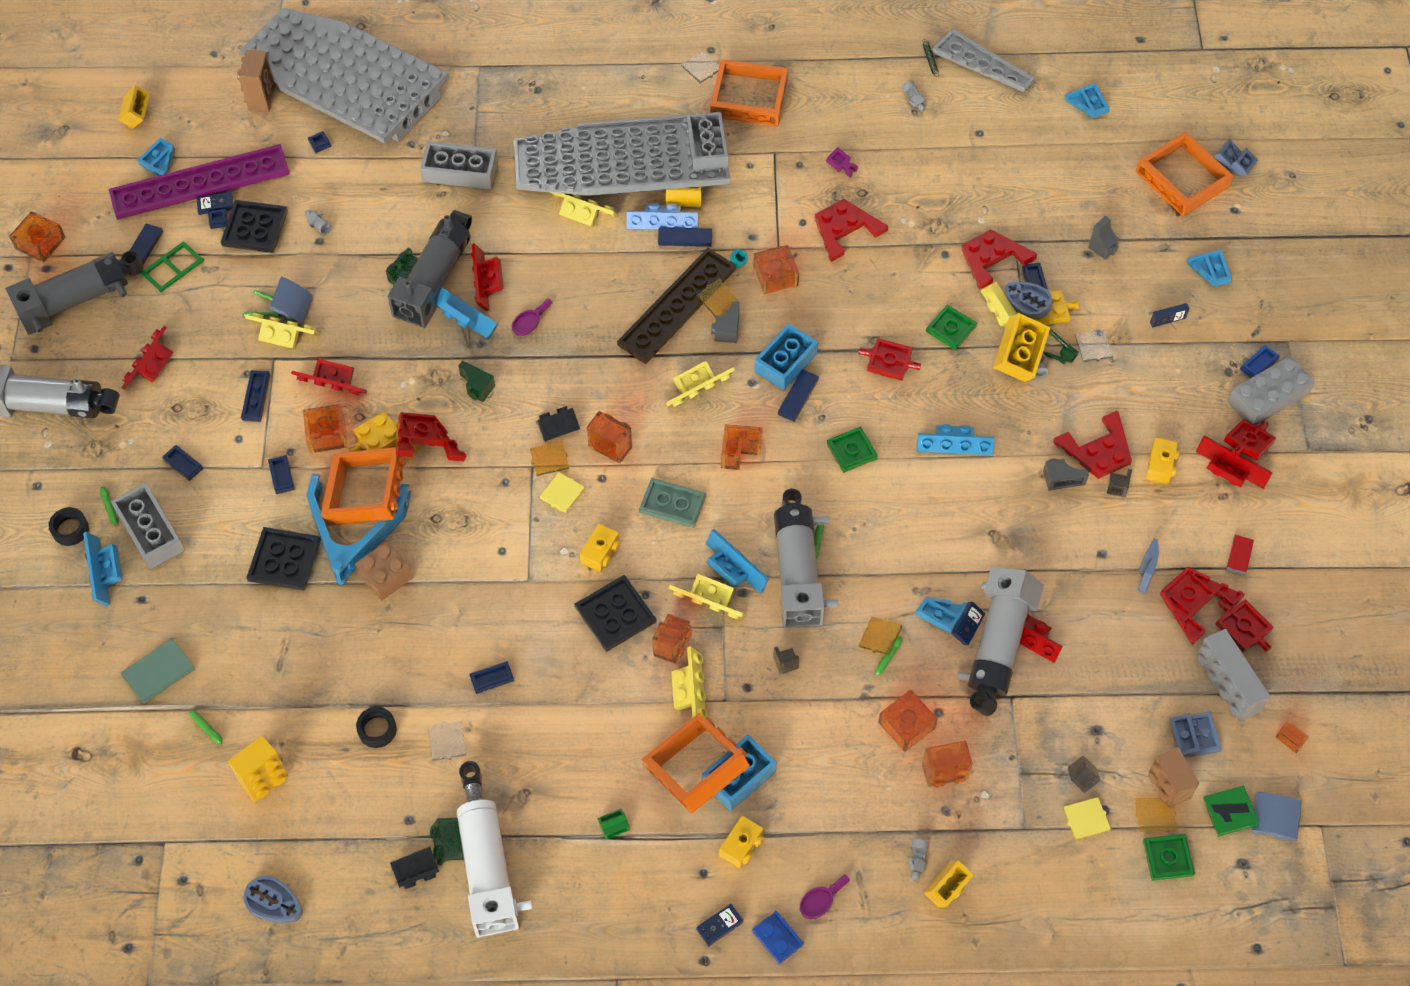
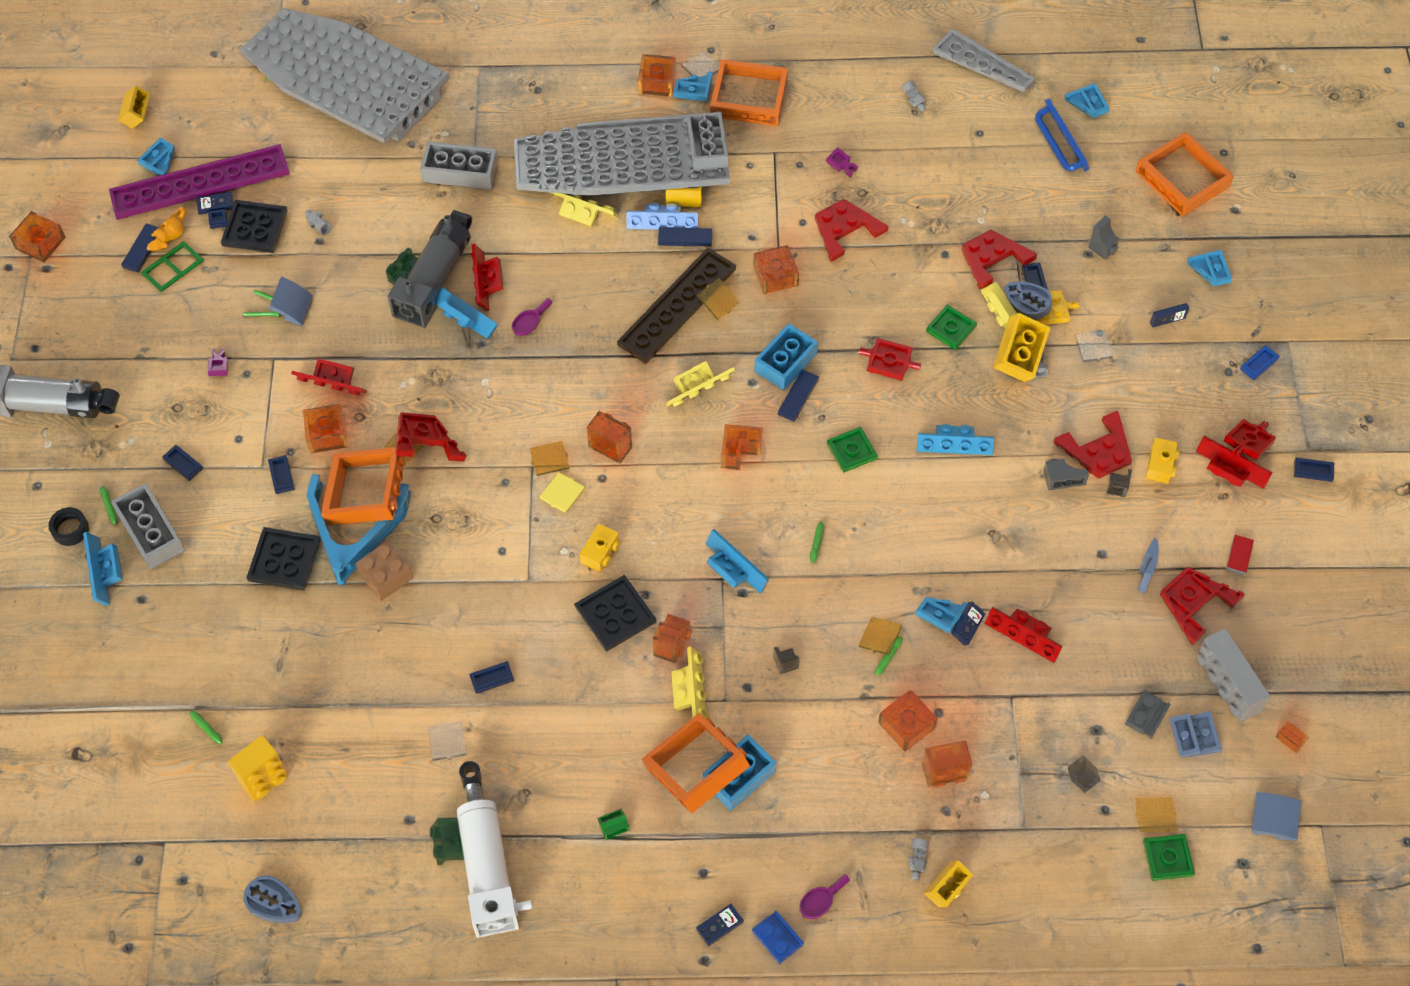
(100, 276): dark grey piece -> none
(152, 361): red bracket -> none
(157, 671): sand green tile -> none
(169, 231): none -> light orange animal
(218, 364): none -> magenta plate
(255, 396): dark blue tile -> none
(256, 80): medium nougat brick -> none
(280, 333): light yellow bracket -> none
(319, 142): dark blue tile -> none
(367, 715): black tyre -> none
(375, 433): yellow plate -> none
(414, 867): black bracket -> none
(478, 383): dark green arch -> none
(557, 424): black bracket -> none
(656, 75): none -> clear orange brick
(672, 502): sand green tile -> none
(694, 87): none -> dark azure wing
(710, 592): light yellow bracket -> none
(727, 325): dark grey arch -> none
(739, 257): teal plate -> none
(741, 842): yellow brick -> none
(801, 592): light grey piece -> none
(930, 56): dark green piece -> none
(1012, 596): light grey piece -> none
(1068, 352): dark green plant -> none
(1082, 162): none -> blue piece
(1086, 818): light yellow piece -> none
(1147, 714): none -> dark grey plate
(1173, 777): medium nougat brick -> none
(1231, 811): green tile -> none
(1235, 159): sand blue slope -> none
(1244, 625): red plate -> none
(1271, 391): light grey brick -> none
(1314, 469): none -> dark blue tile

